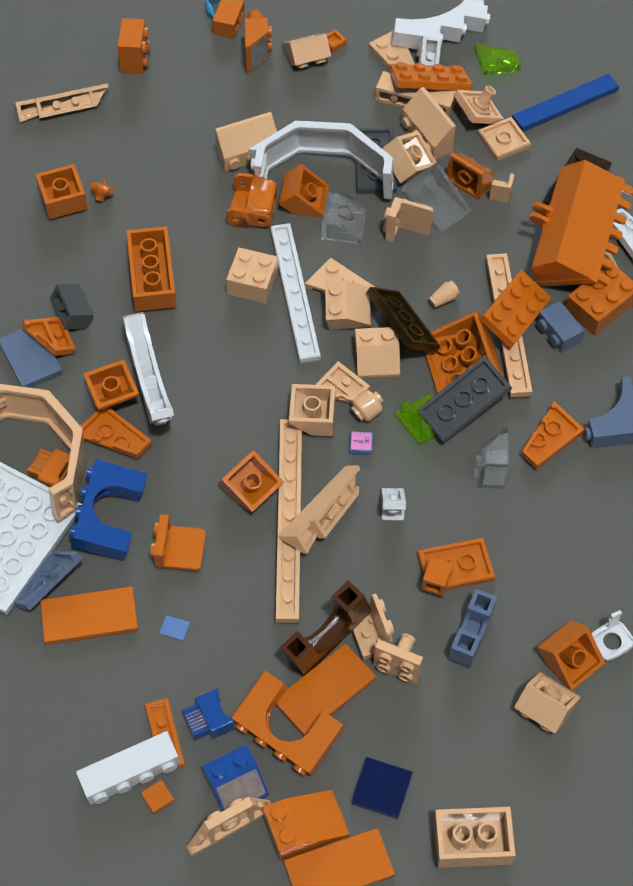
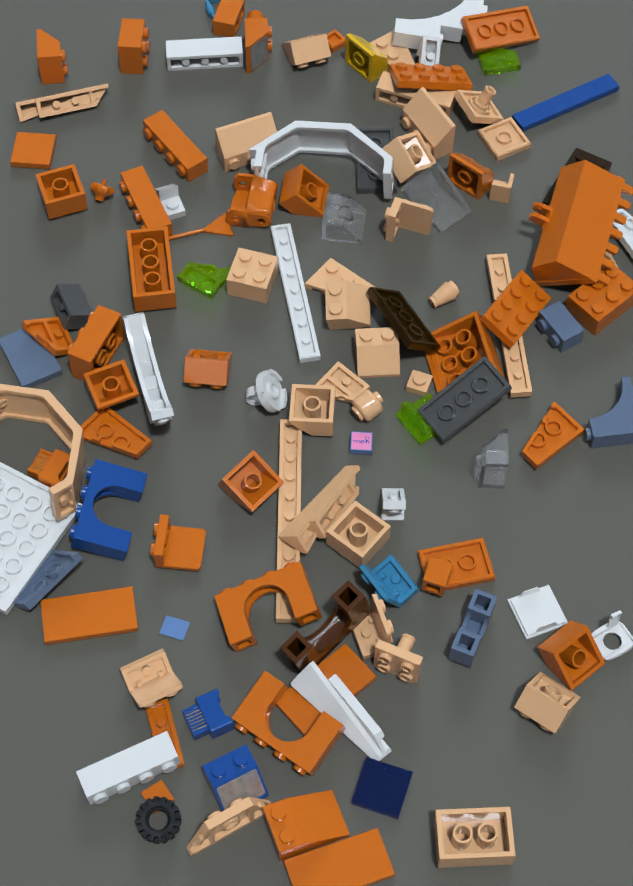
(33, 150): none -> orange tile
(50, 59): none -> orange slope
(96, 342): none -> orange brick
(144, 199): none -> orange brick
(145, 812): none -> black tyre
(150, 679): none -> light nougat bracket
(171, 201): none -> white slope
(175, 146): none -> orange brick
(204, 53): none -> white brick
(204, 278): none -> clear neon green wing
(207, 368): none -> orange slope
(218, 227): none -> orange piece
(236, 602): none -> orange arch
(267, 392): none -> white tile
(341, 704): none -> white wedge
(358, 534): none -> light nougat brick
(364, 58): none -> yellow slope
(390, 581): none -> dark azure bracket
(419, 383): none -> light nougat plate
(500, 29): none -> orange tile
(537, 611): none -> white piece

